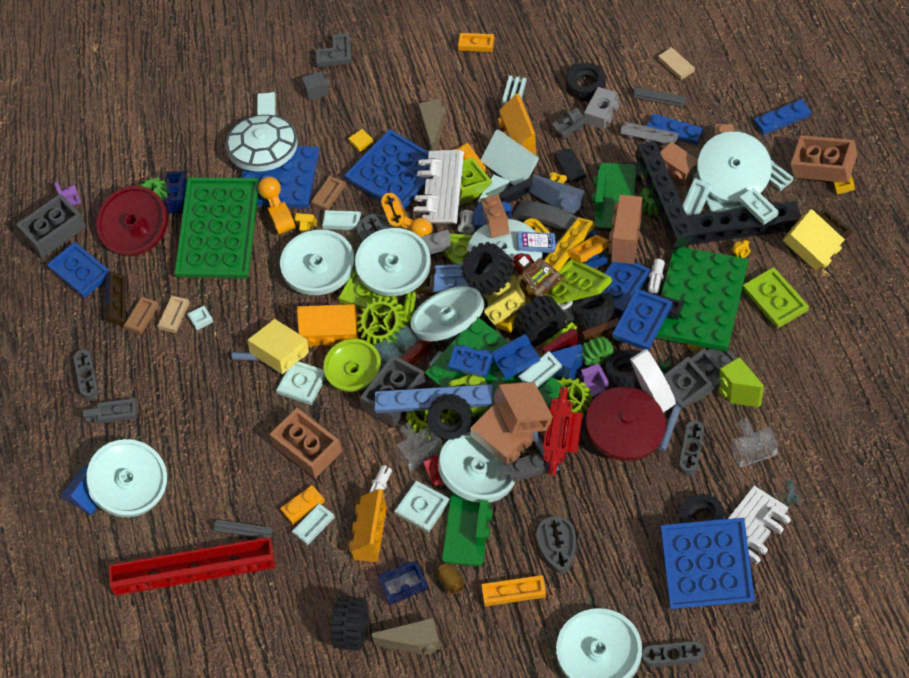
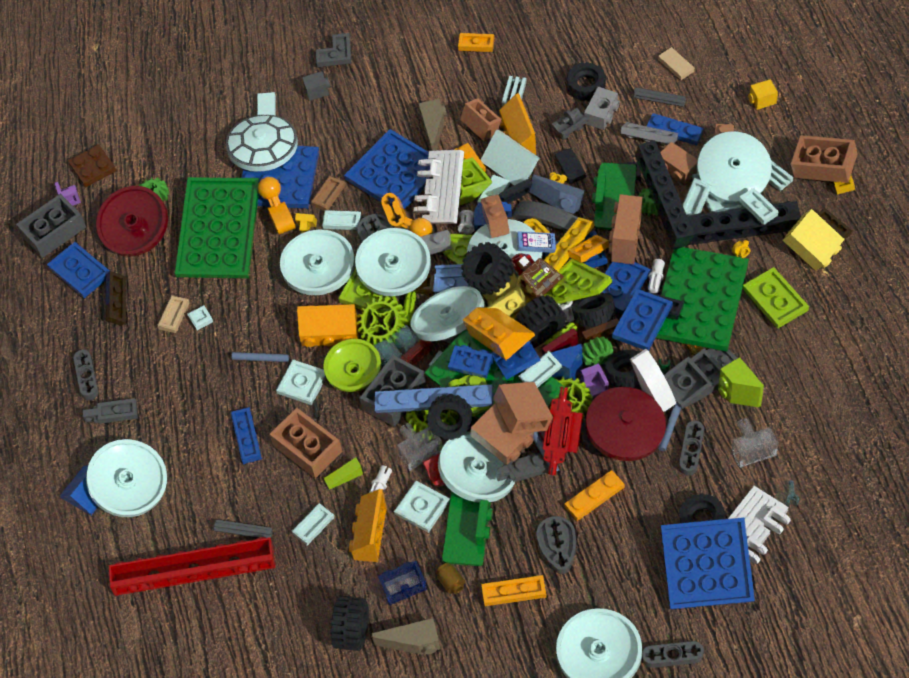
(92, 165): none -> reddish brown plate
(141, 315): medium nougat tile -> none
(177, 191): clear blue window -> none
(246, 435): none -> blue tile
(278, 346): light yellow brick -> none
(302, 505): light orange plate -> none
(343, 474): none -> lime piece
(360, 140): yellow tile -> none
(480, 119): none -> nougat brick
(497, 331): none -> light orange slope
(594, 495): none -> light orange plate
(763, 94): none -> yellow brick
(782, 117): blue plate -> none

